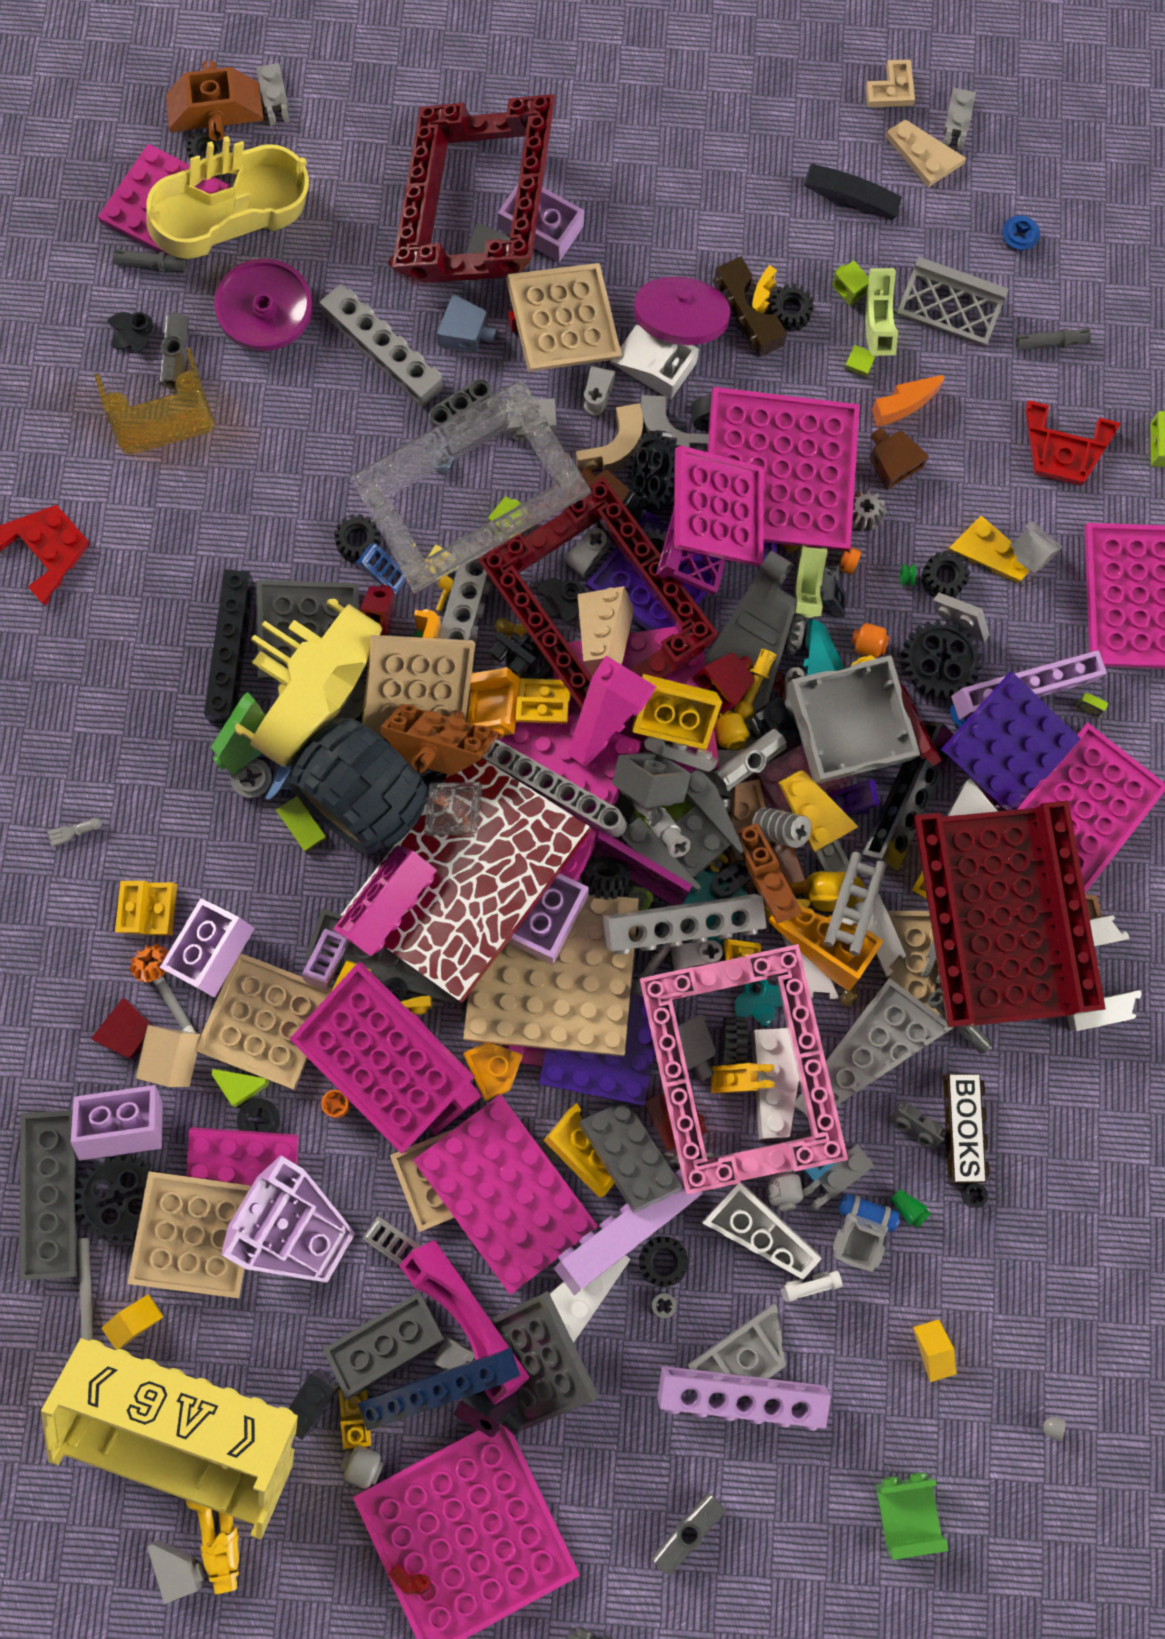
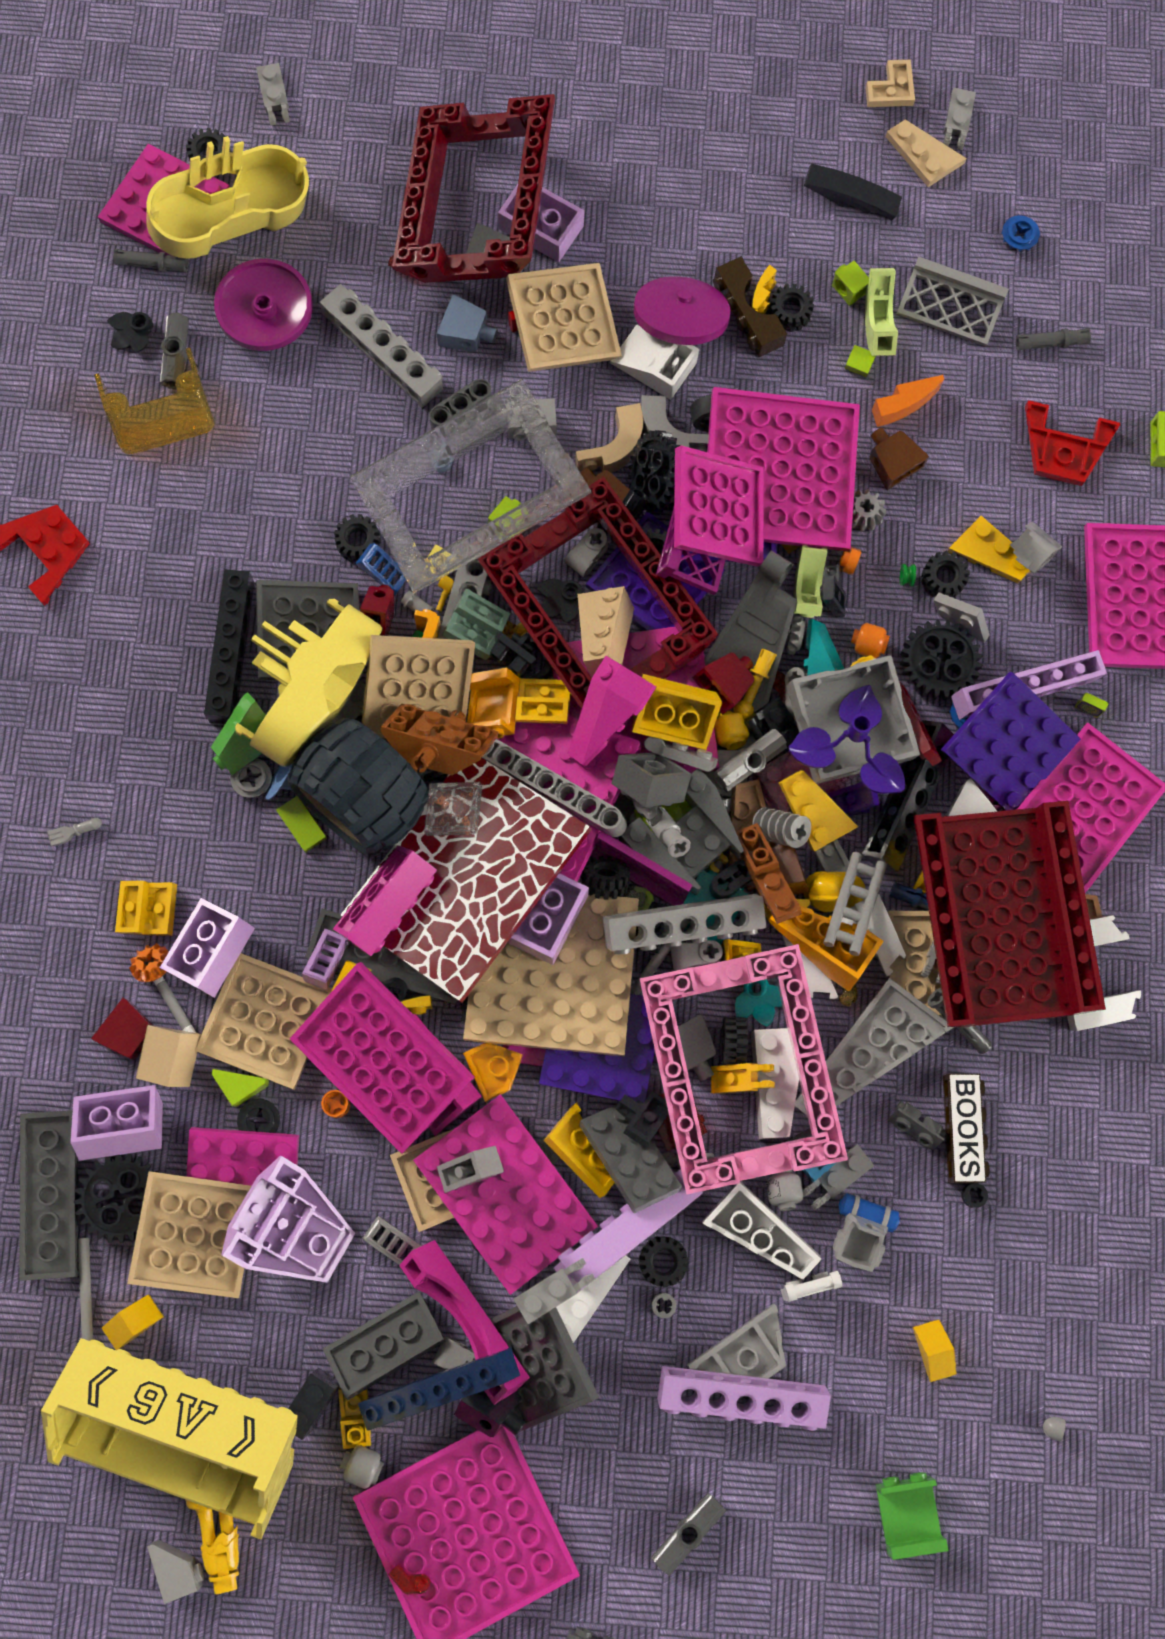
(213, 100): dark orange slope -> none
(414, 603): none -> light grey pin
(470, 1168): none -> light grey slope
(476, 621): none -> sand green slope
(550, 1292): none -> light grey hinge
(598, 388): light grey piece -> none
(643, 1117): none -> black hinge
(862, 713): none -> dark purple plant
(909, 895): none -> dark blue pin
(910, 1208): green cone -> none

